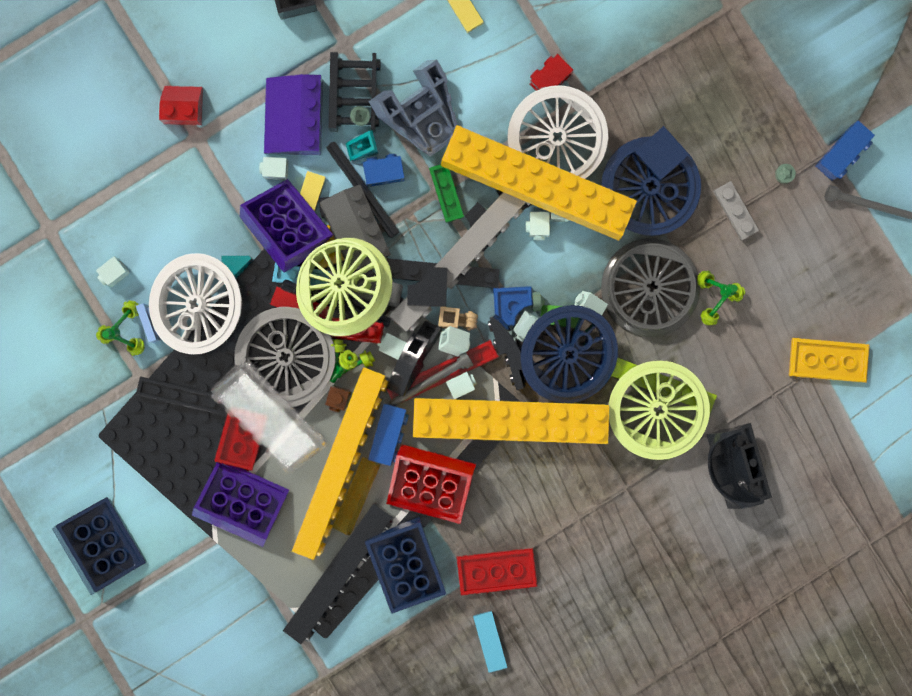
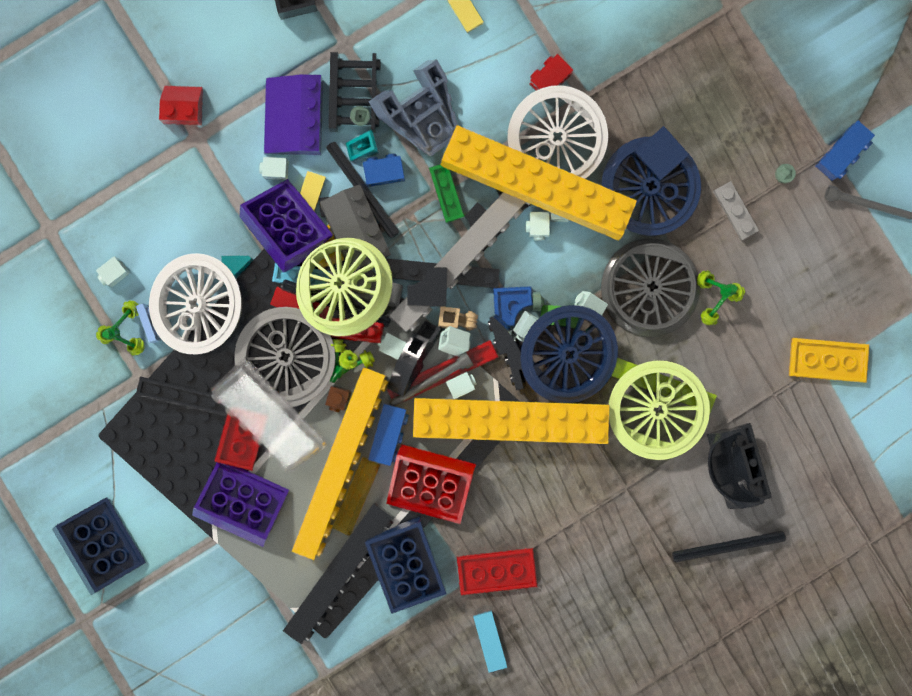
(729, 546): none -> black axle

